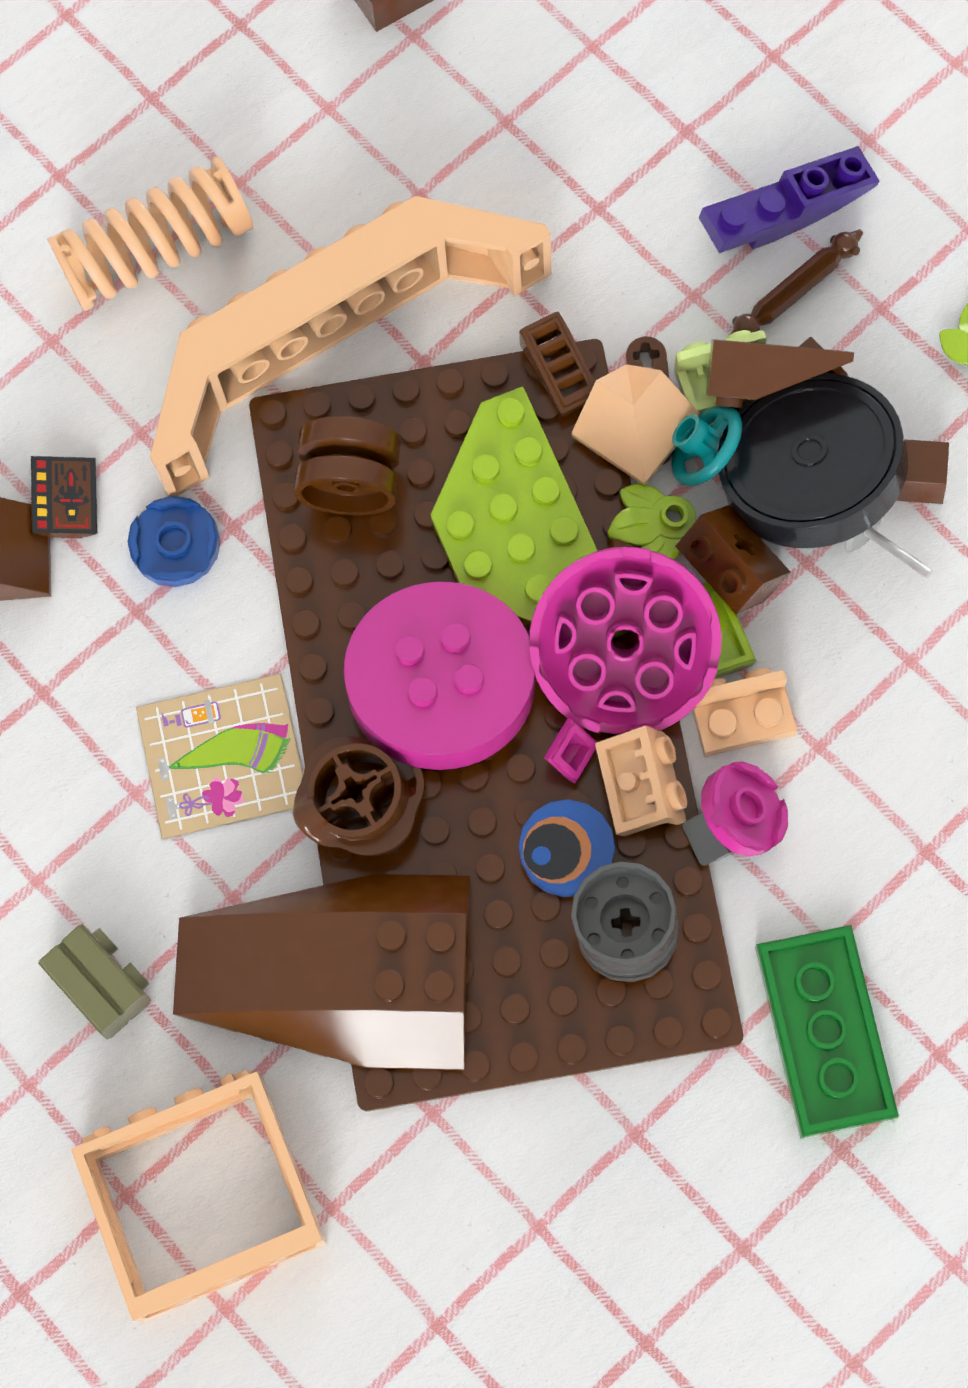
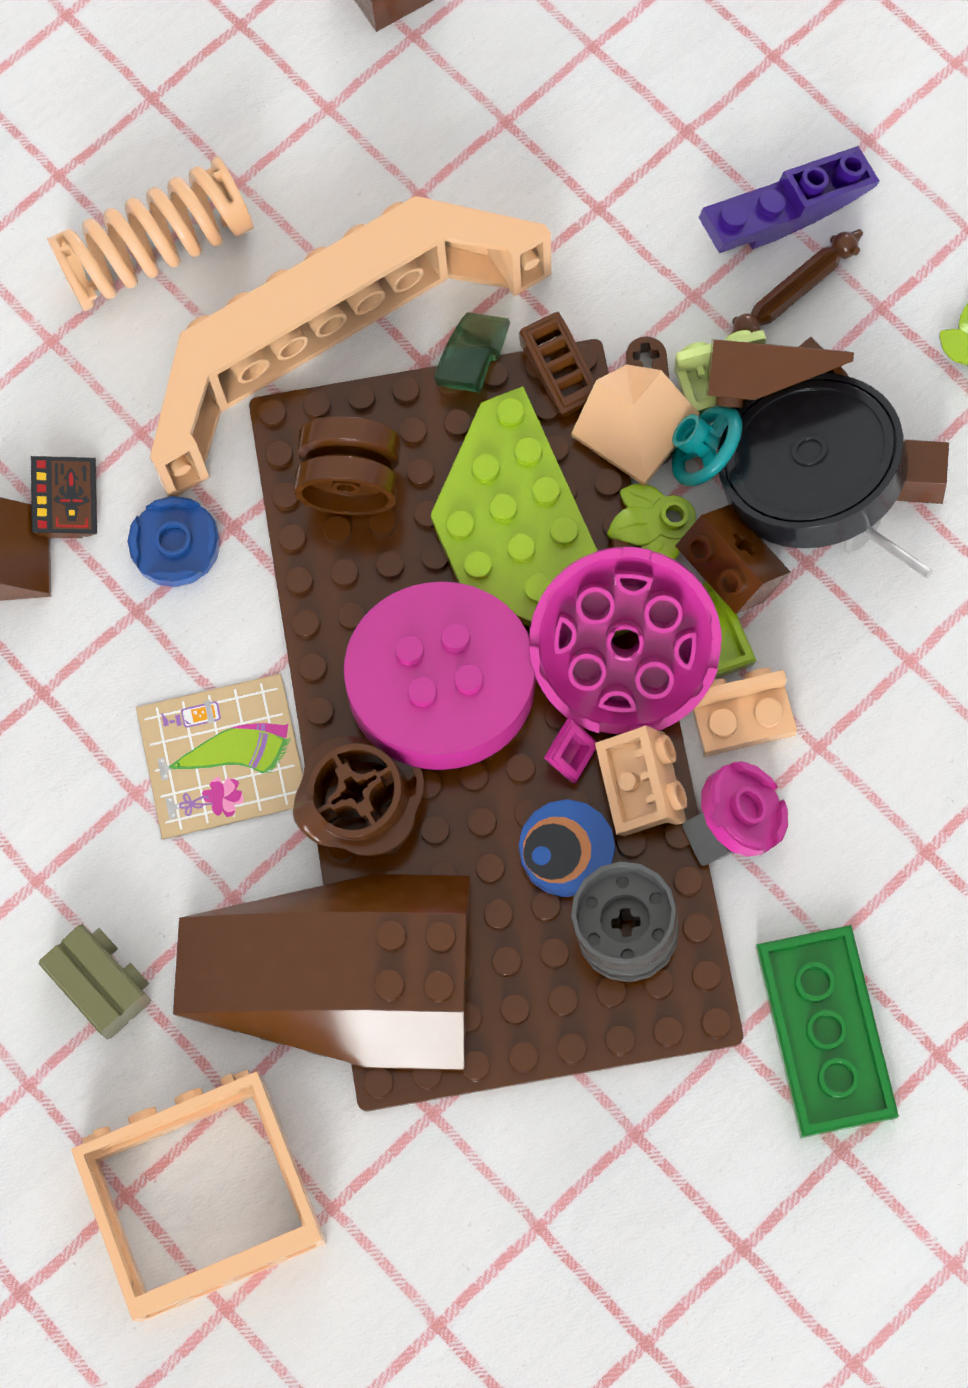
(470, 350): none -> clear green slope

